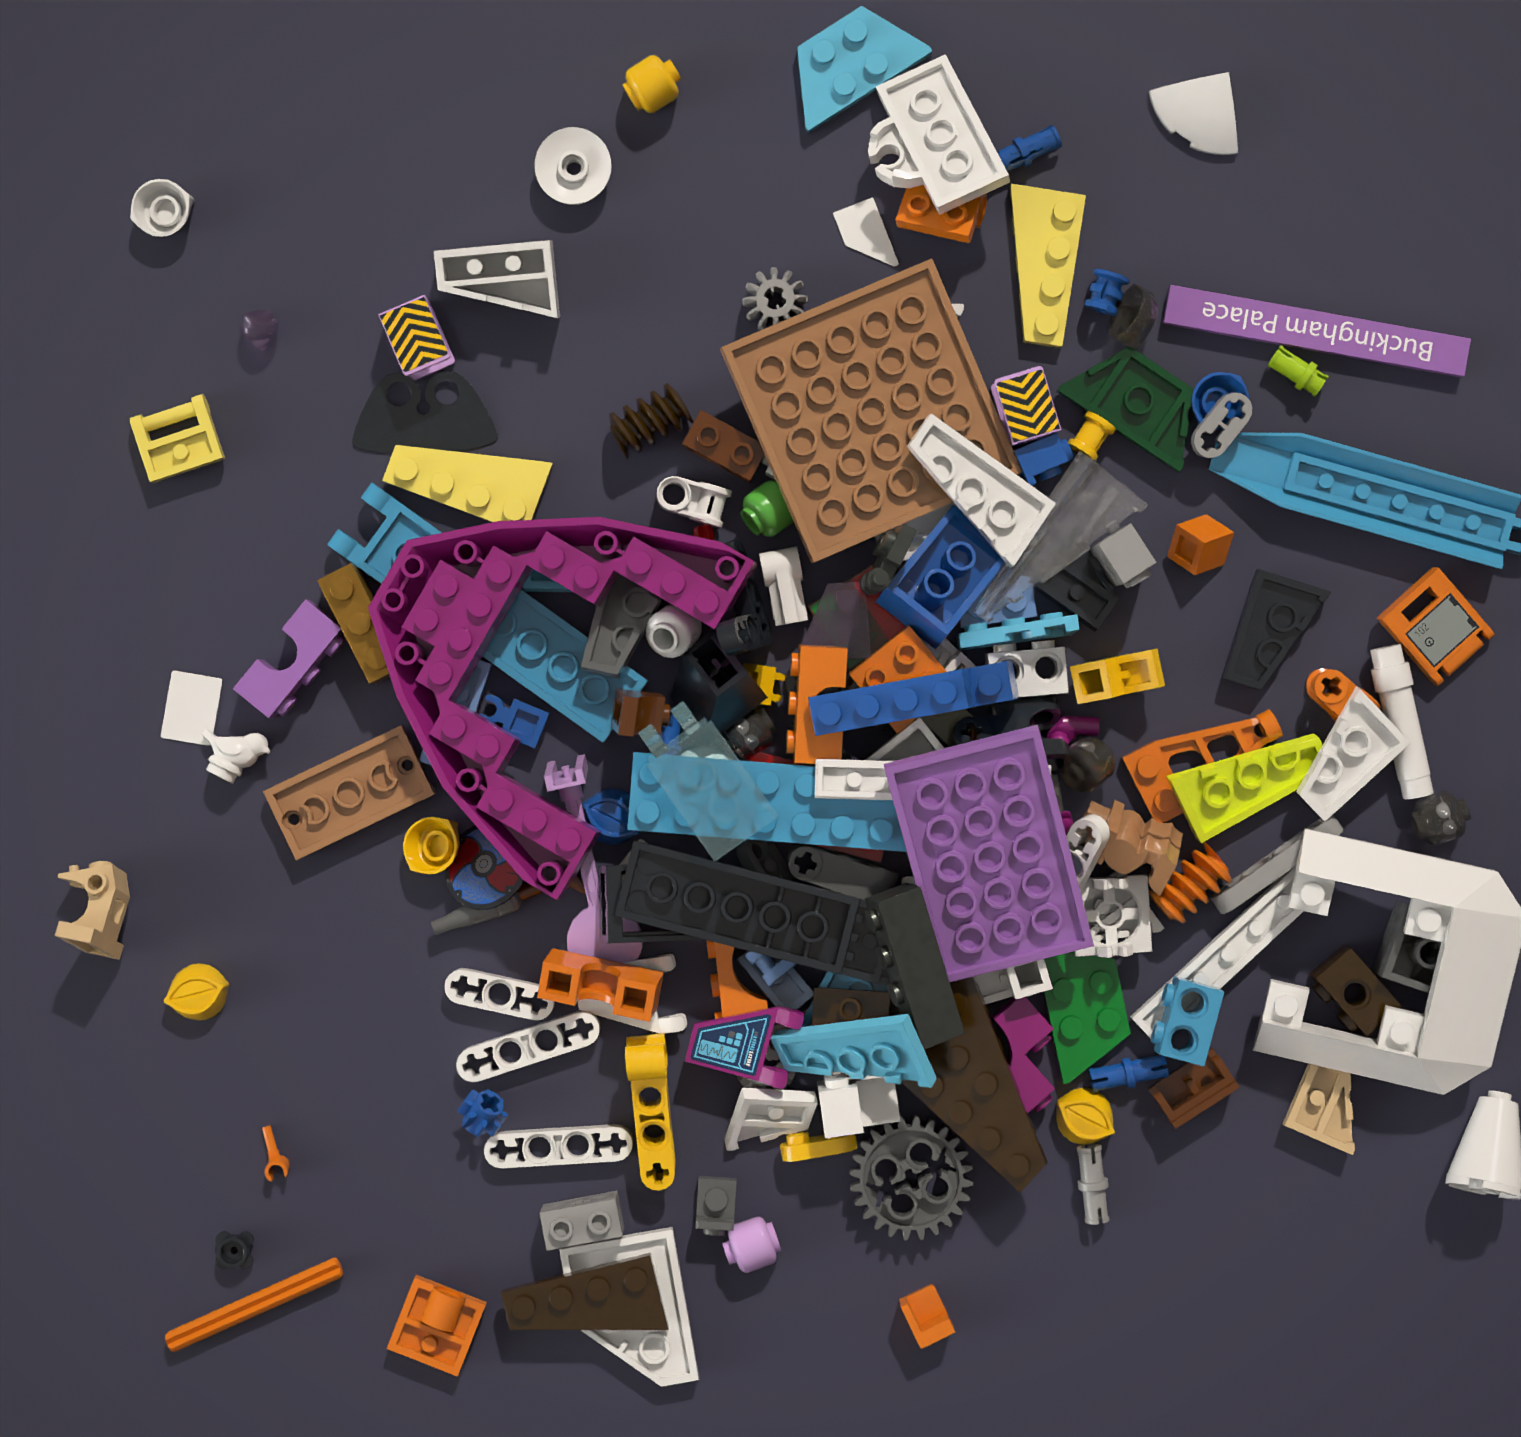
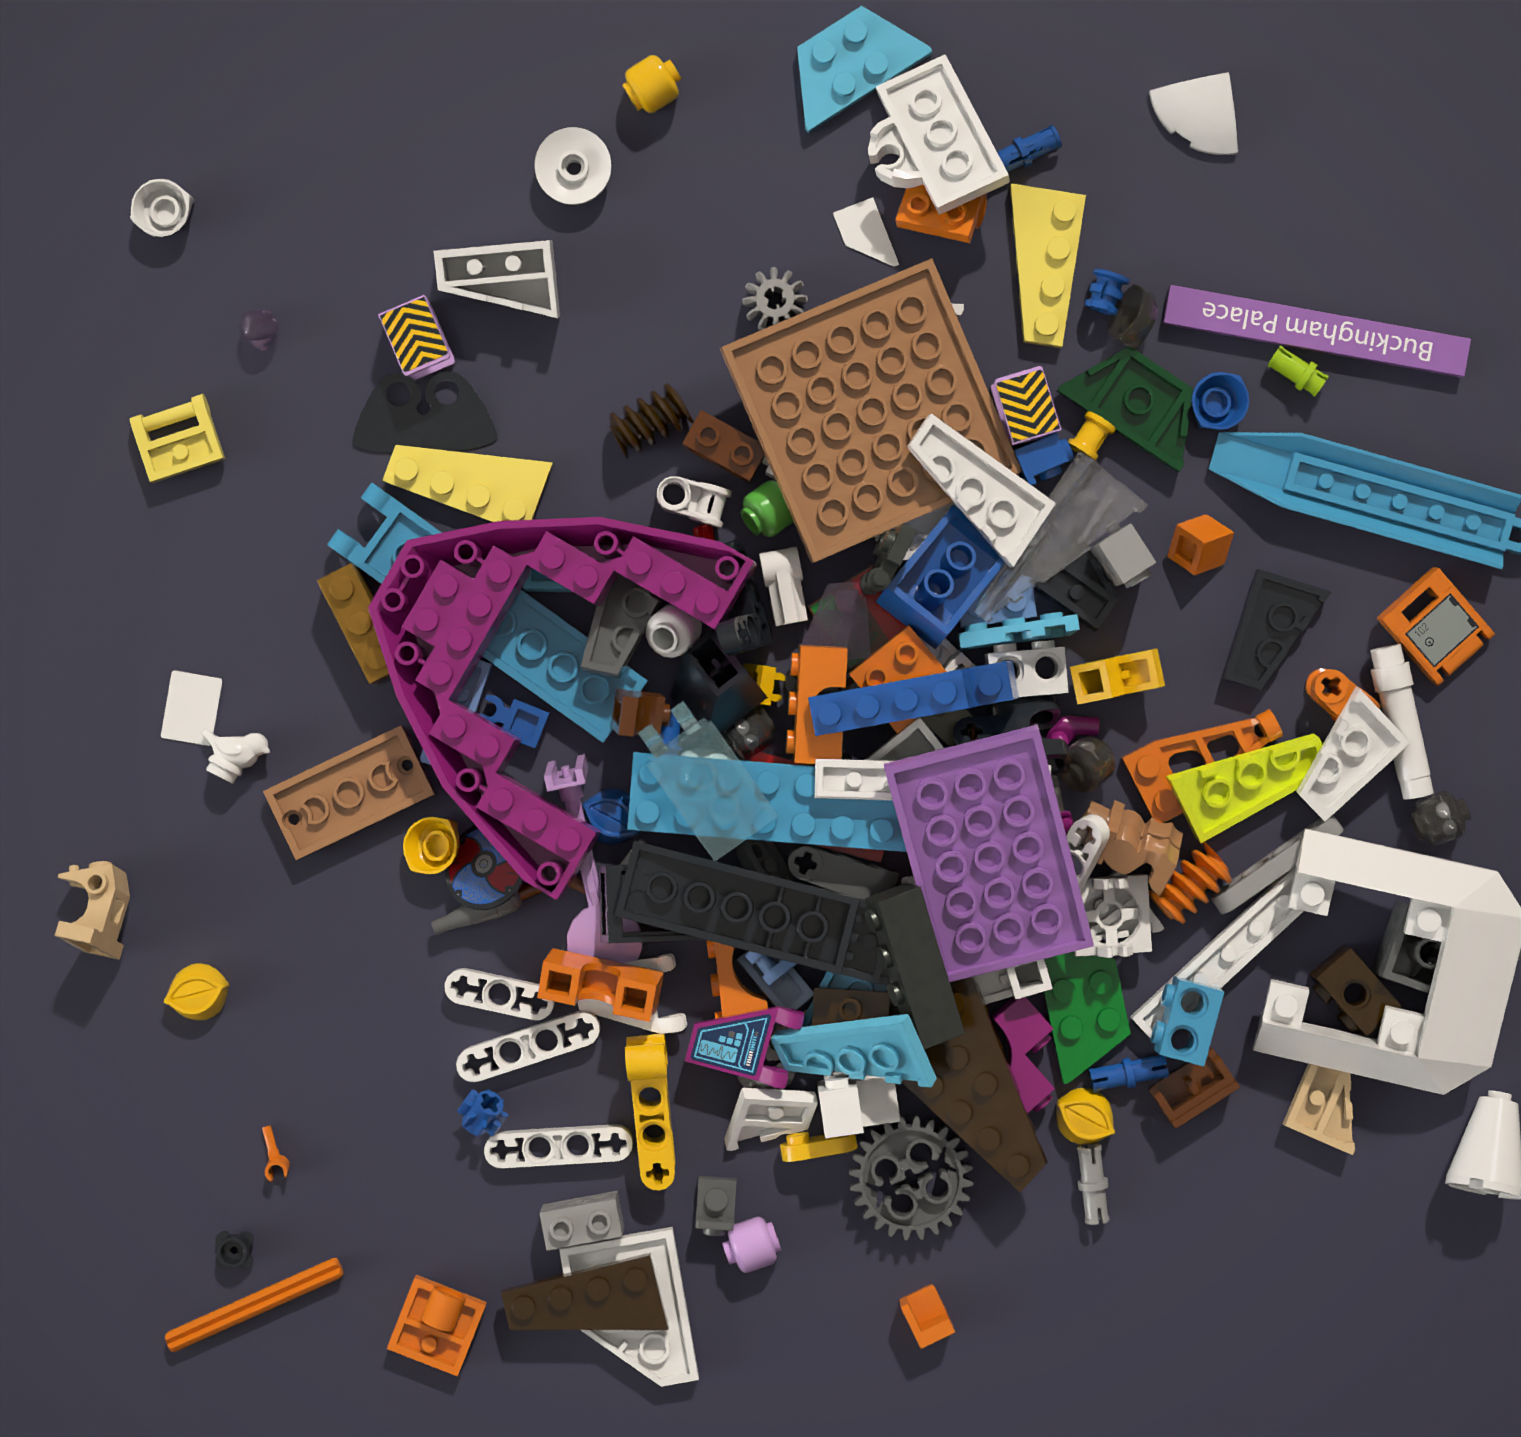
(315, 637): medium lavender arch -> none
(1214, 419): light grey beam -> none

